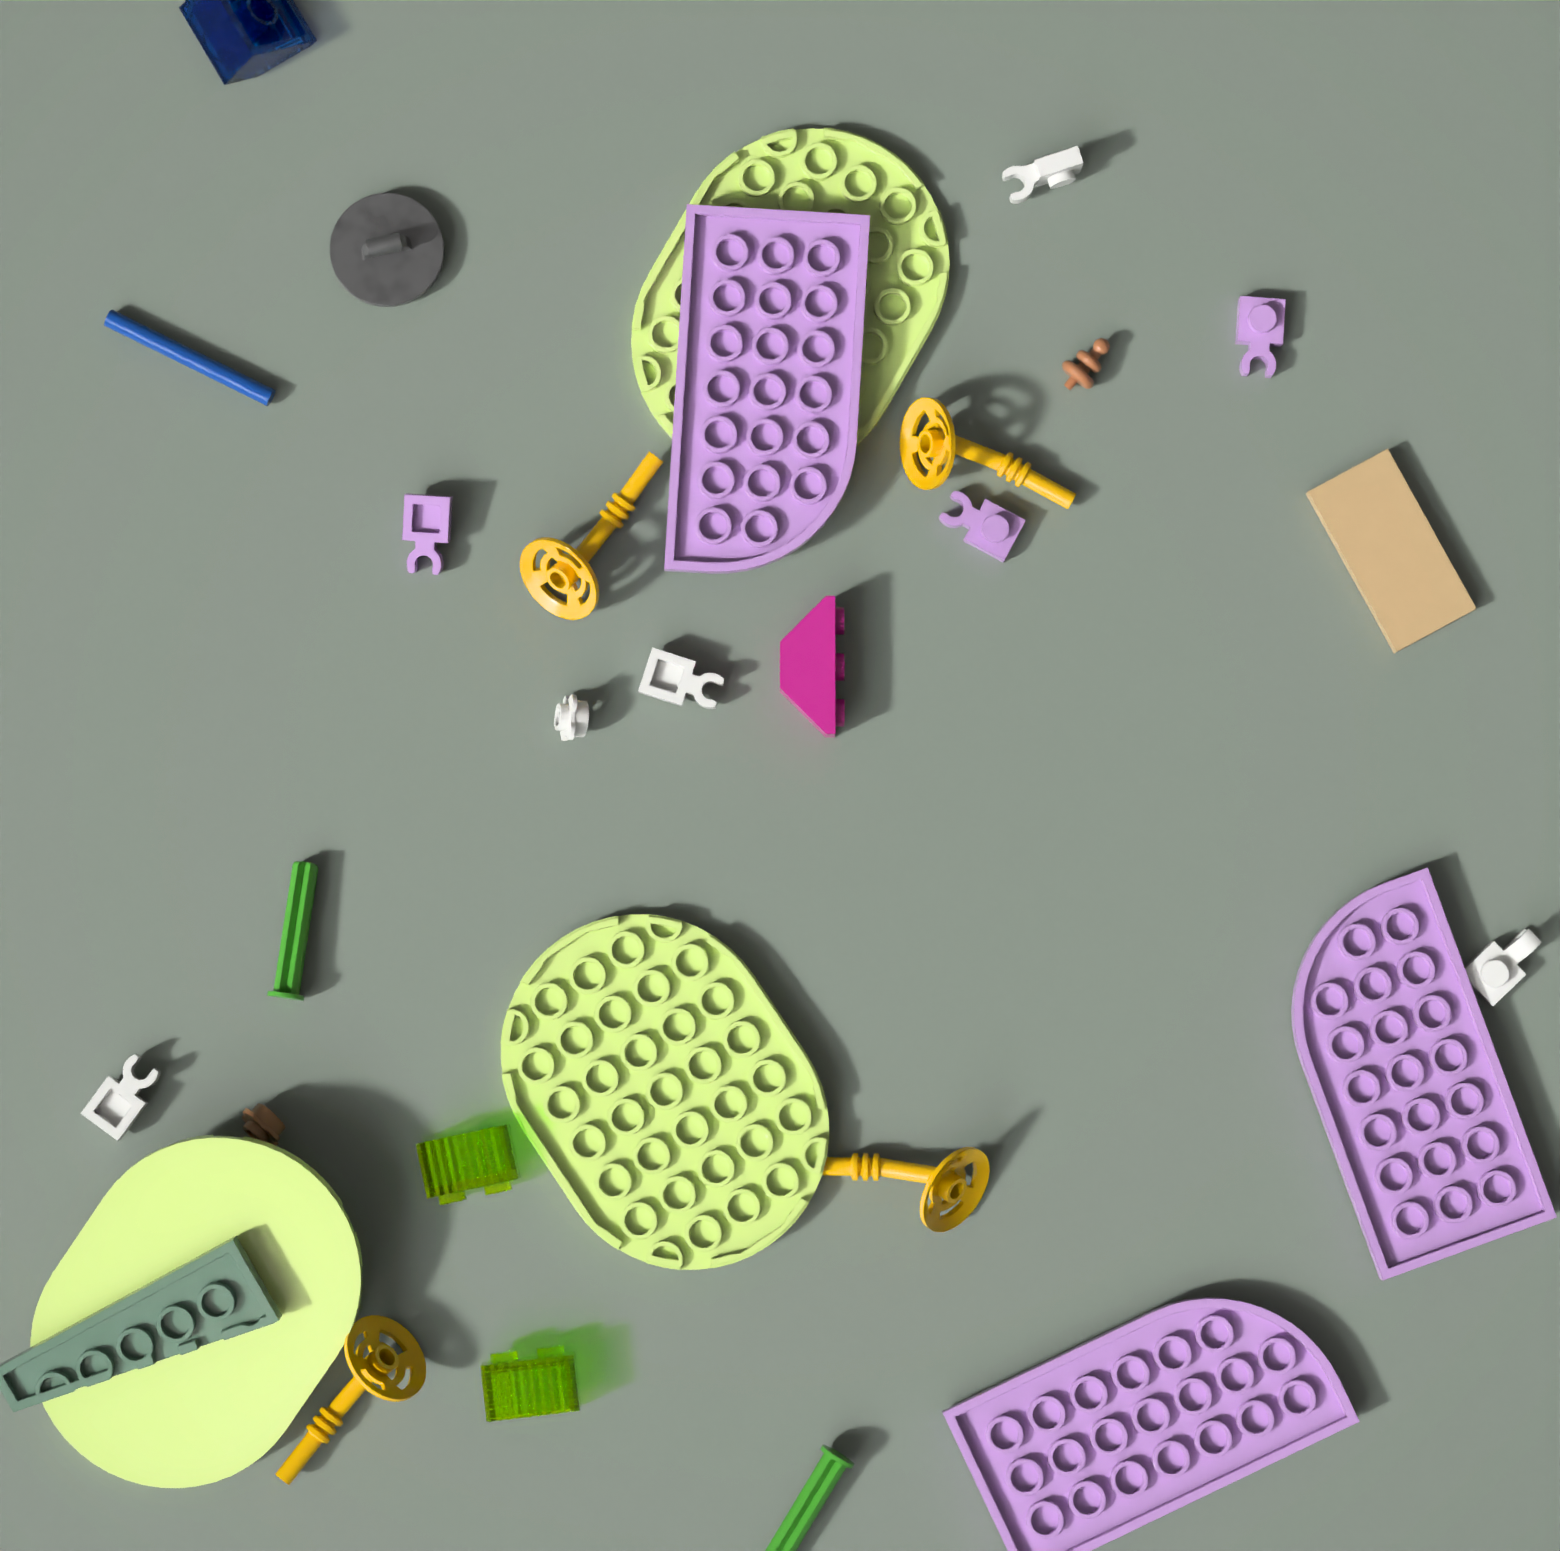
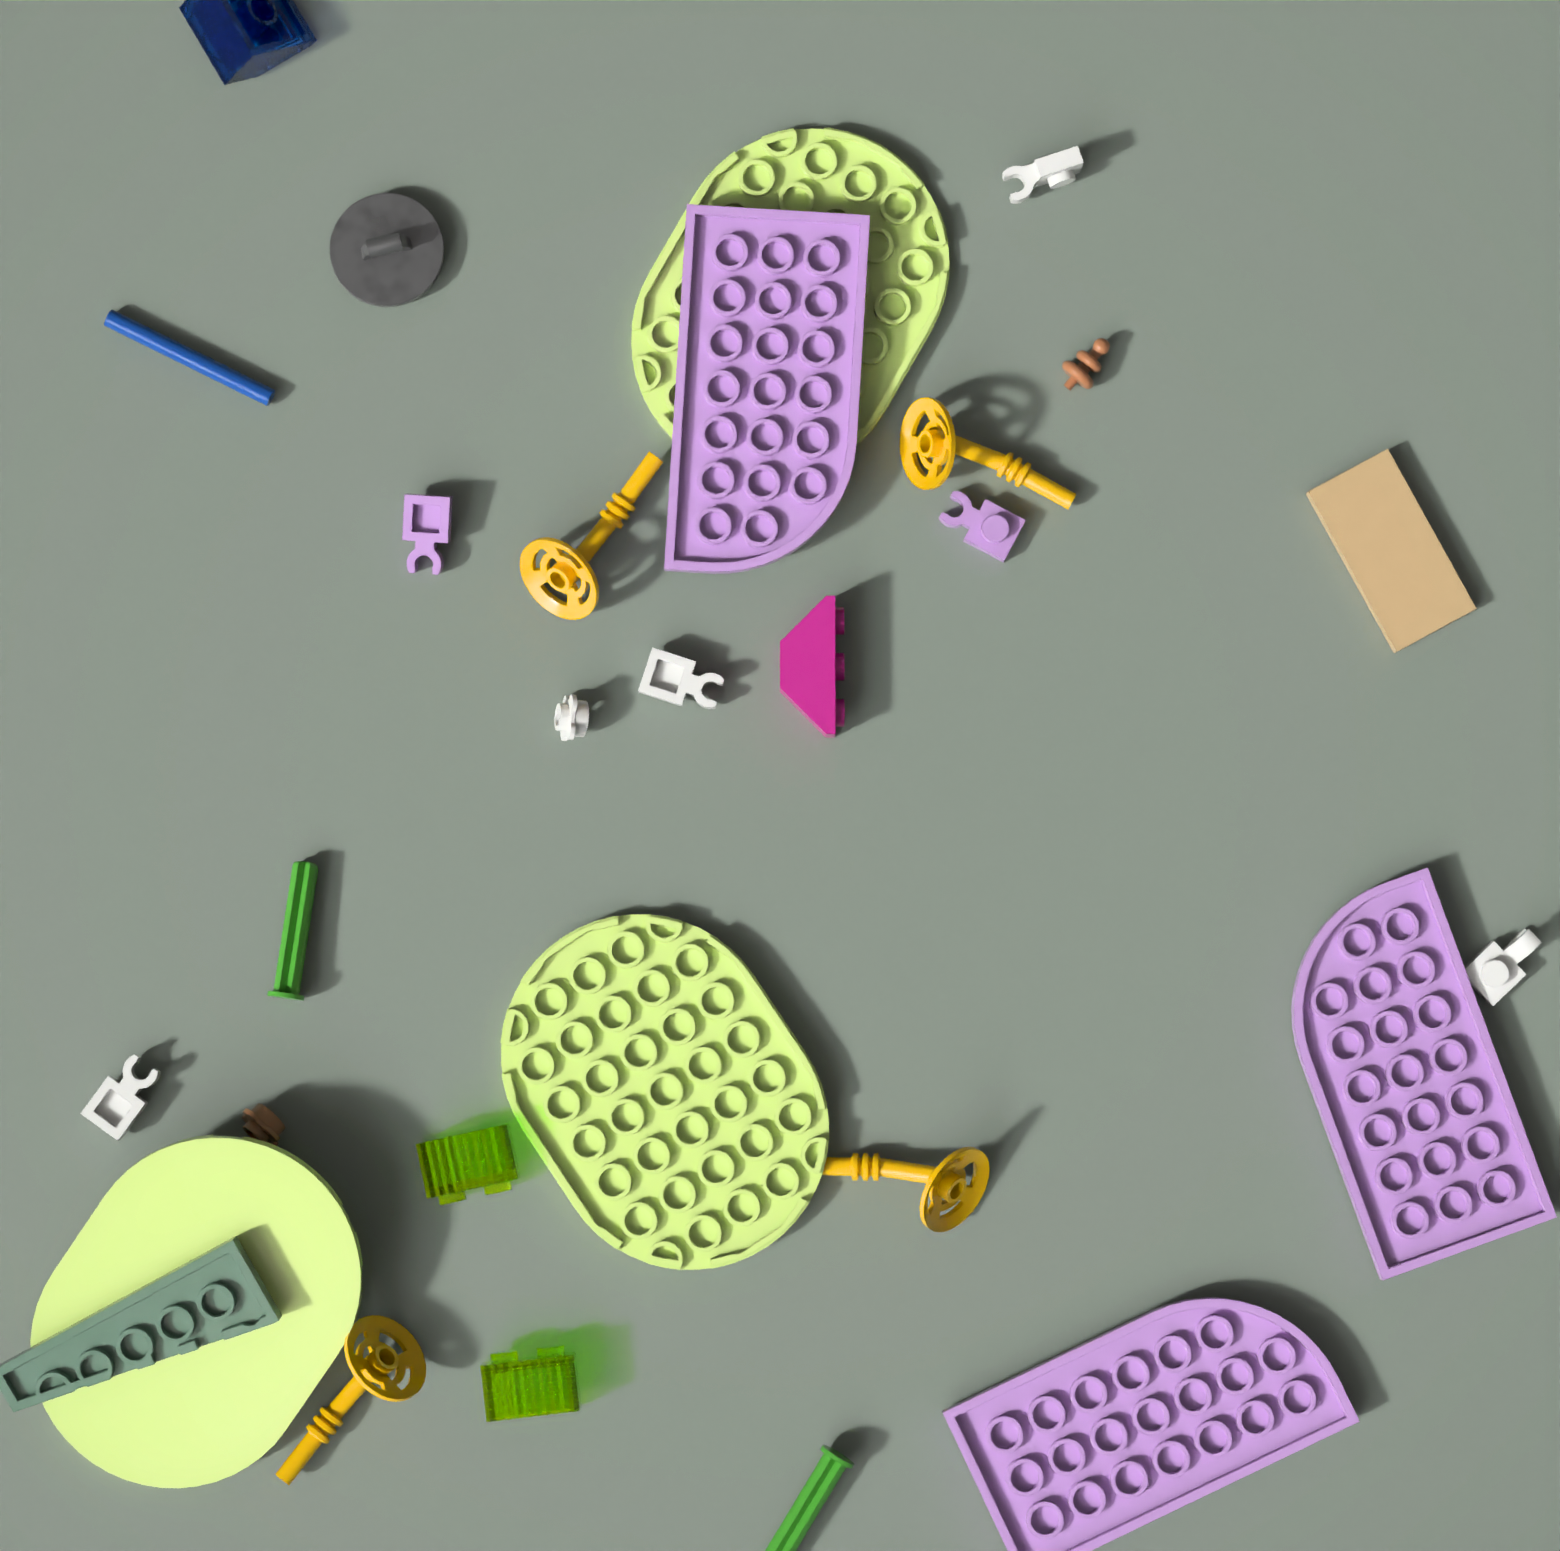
(1260, 327): lavender plate -> none

